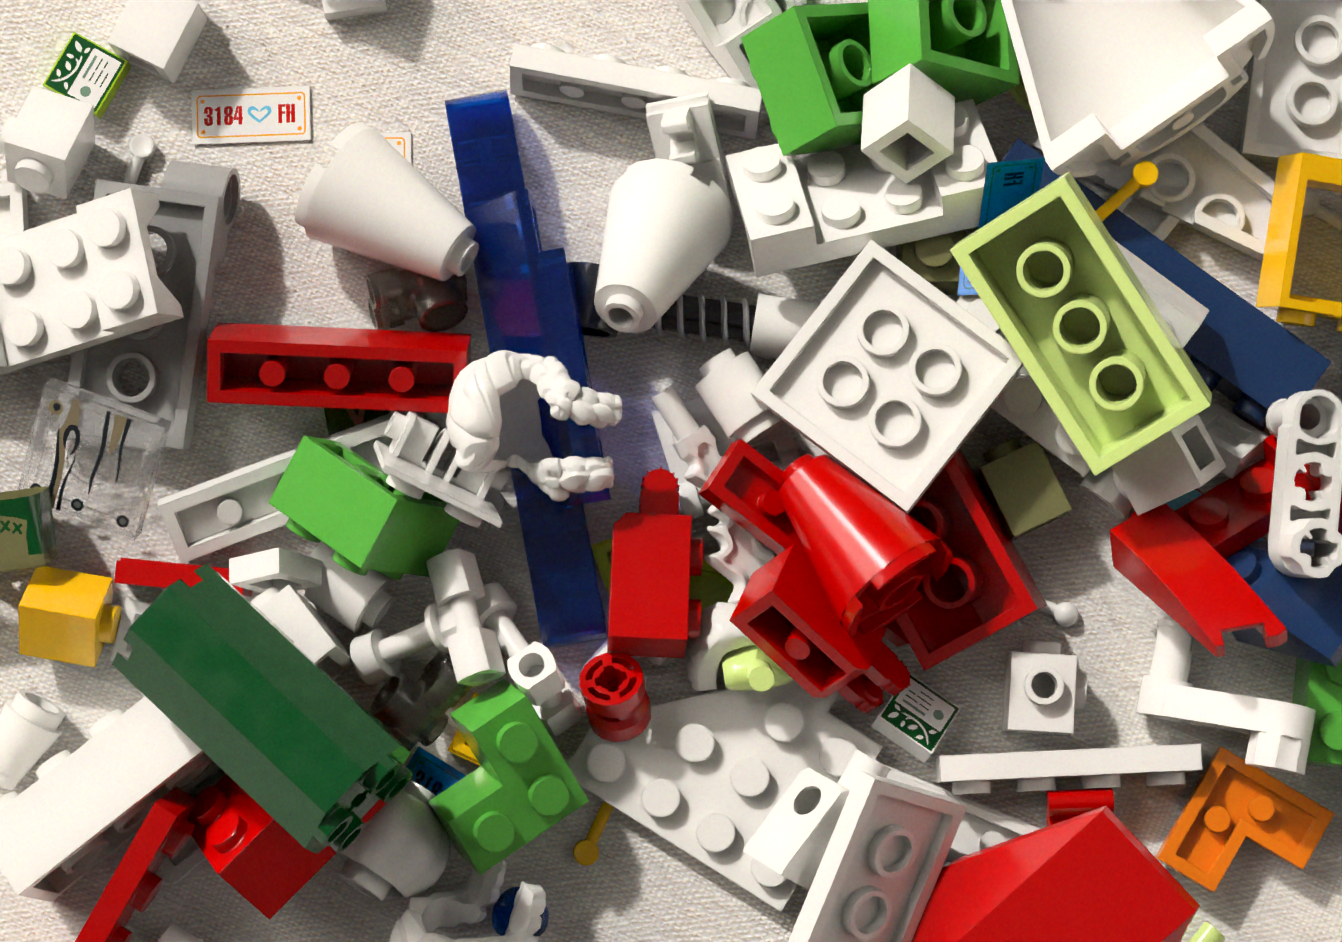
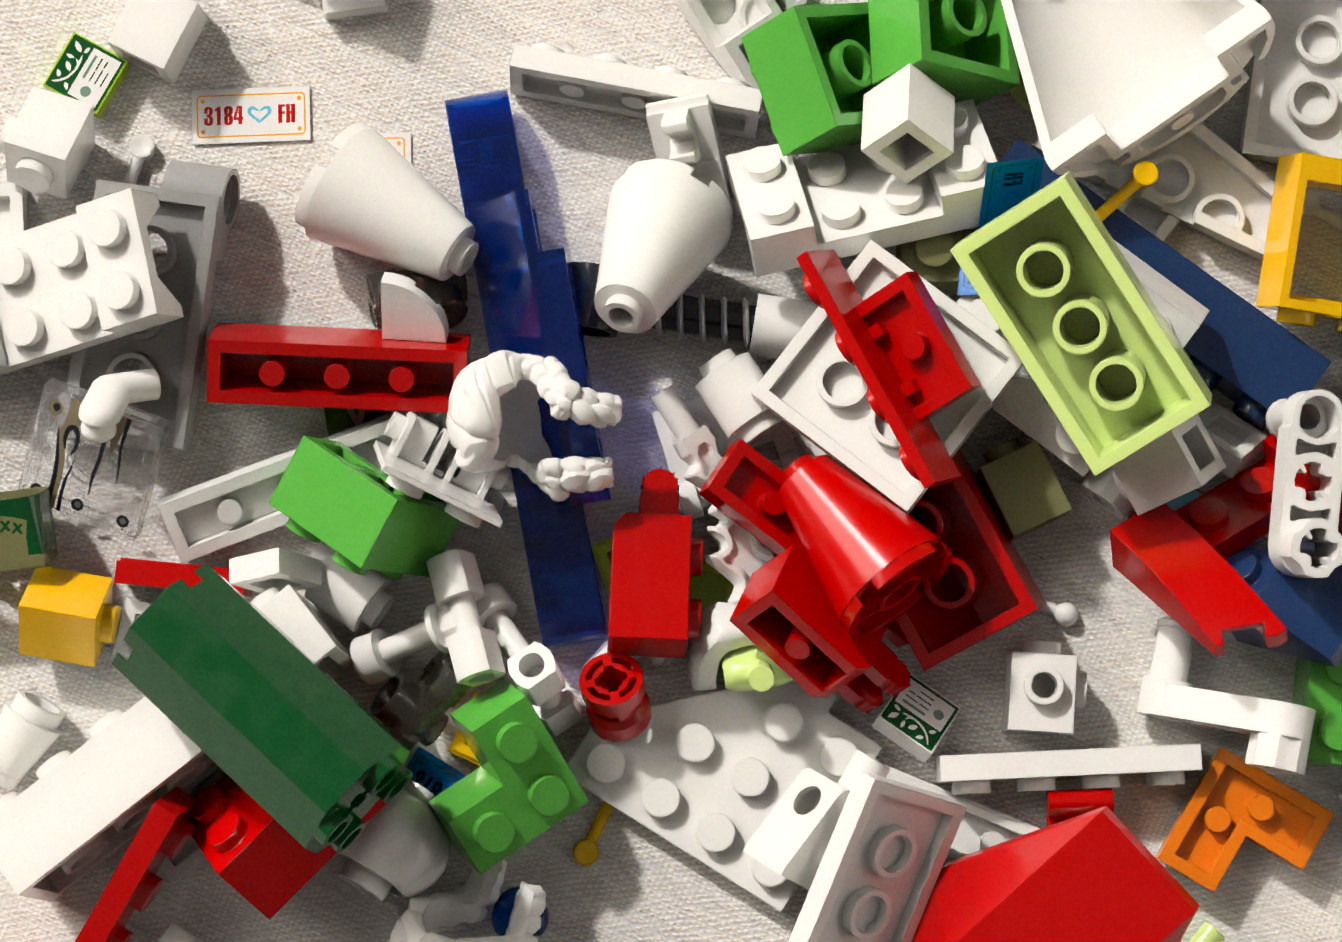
(109, 398): none -> white arm
(410, 312): none -> white tile
(901, 354): none -> red bracket

